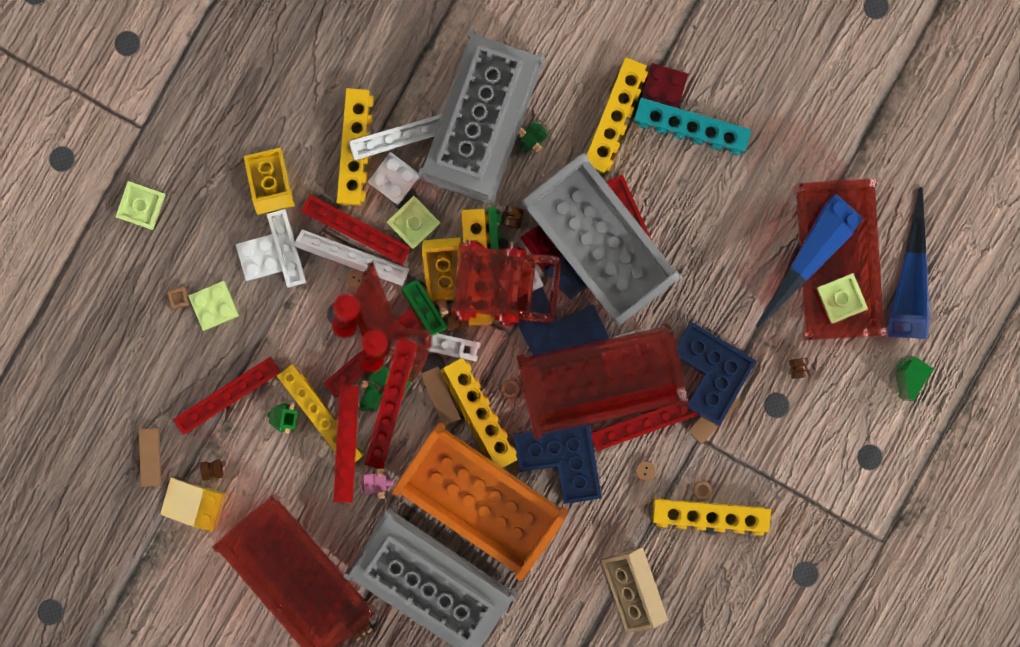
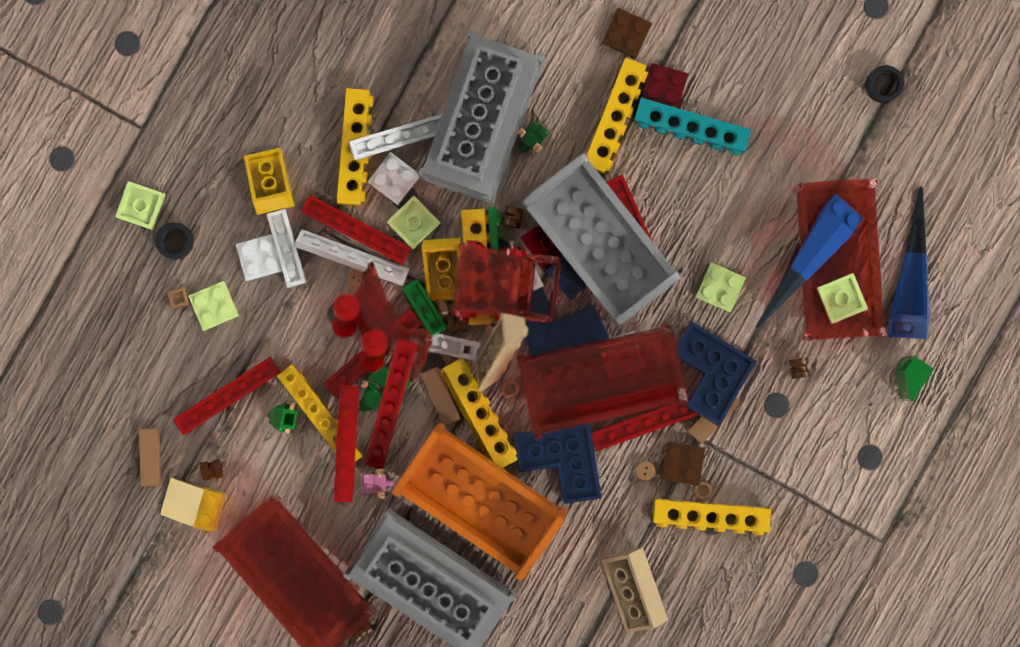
(160, 244): none -> black tyre
(500, 349): none -> tan slope
(626, 33): none -> reddish brown plate
(683, 463): none -> reddish brown plate
(720, 287): none -> yellowish green plate
(895, 73): none -> black tyre

